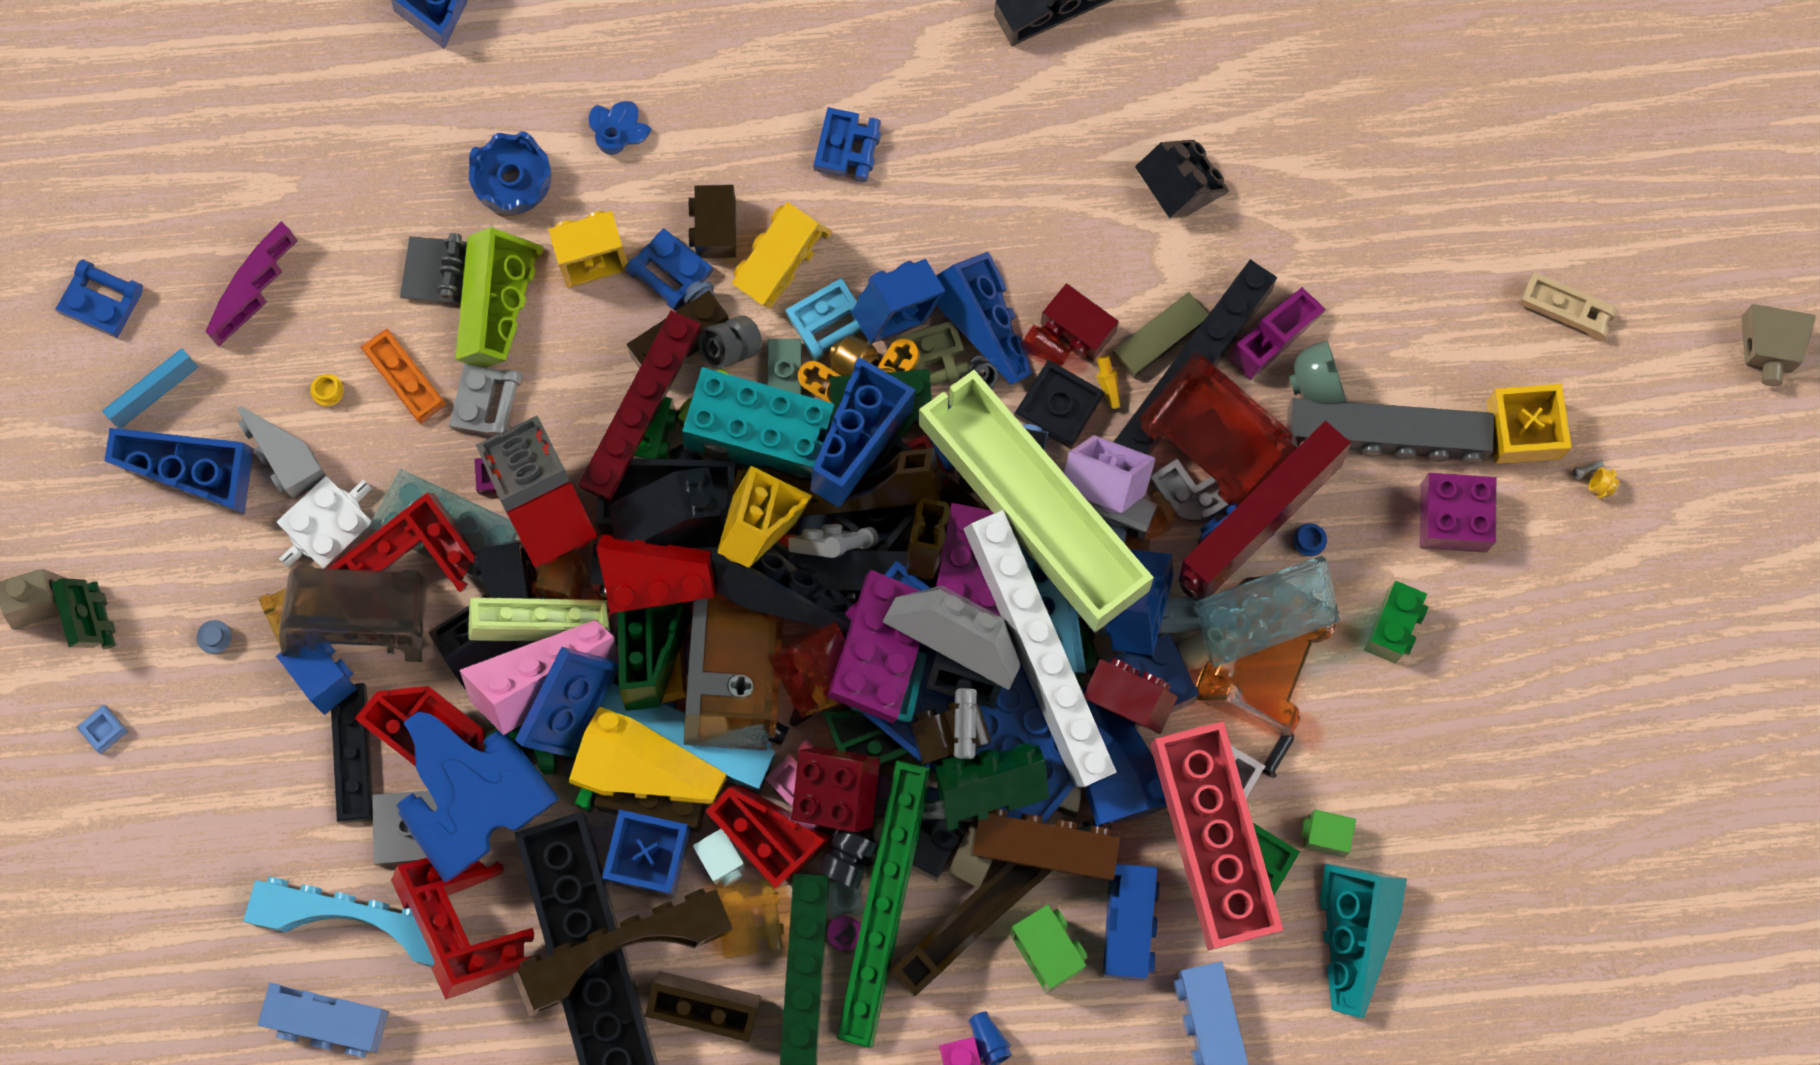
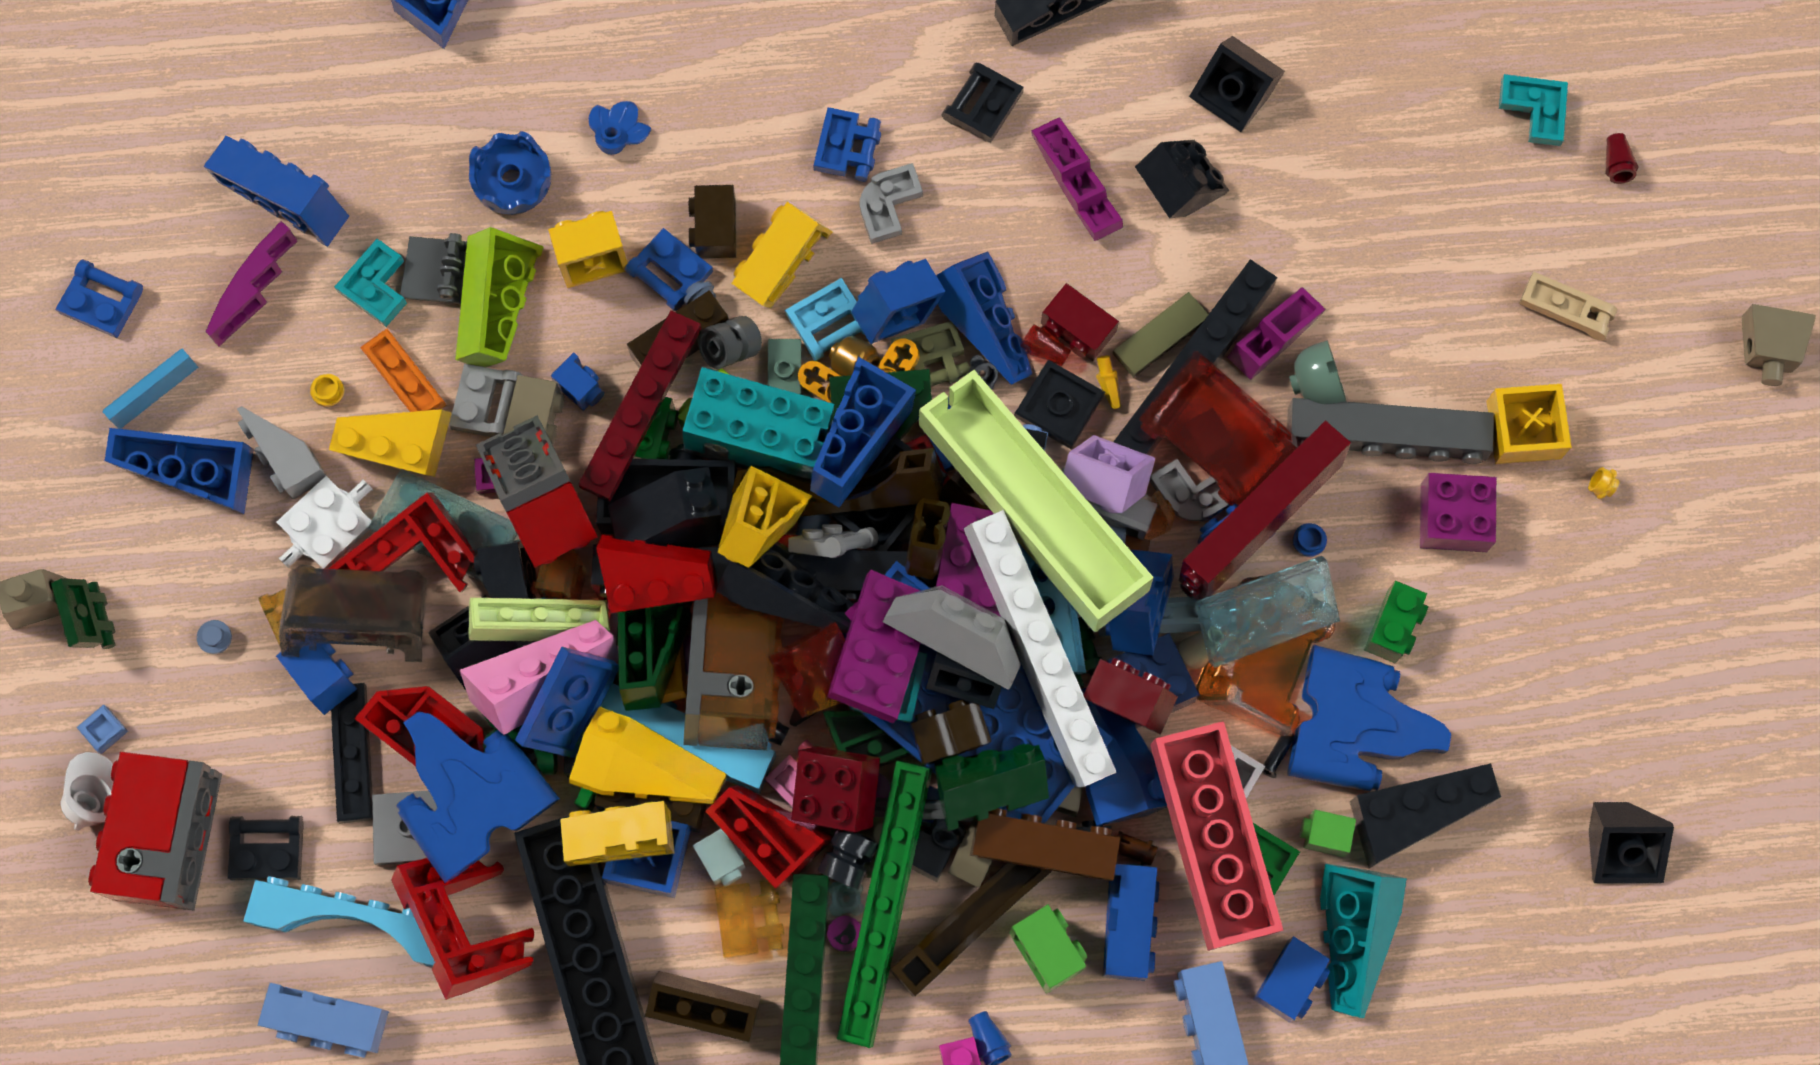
(86, 789): none -> white piece
(155, 831): none -> red piece
(262, 860): none -> black plate
(278, 188): none -> blue wedge
(366, 282): none -> teal plate
(394, 439): none -> yellow wedge
(535, 398): none -> dark tan brick
(578, 383): none -> blue brick
(617, 834): none -> yellow wedge
(690, 924): dark brown arch -> none
(880, 197): none -> light grey plate
(965, 723): light grey axle -> none
(992, 106): none -> black plate
(1076, 178): none -> magenta slope
(1137, 849): none -> reddish brown pin
(1236, 83): none -> black slope
(1292, 980): none -> blue brick
(1356, 718): none -> blue rock
(1410, 812): none -> black wedge
(1541, 98): none -> teal plate
(1580, 472): light grey piece -> none
(1620, 161): none -> dark red cone
(1628, 844): none -> black slope

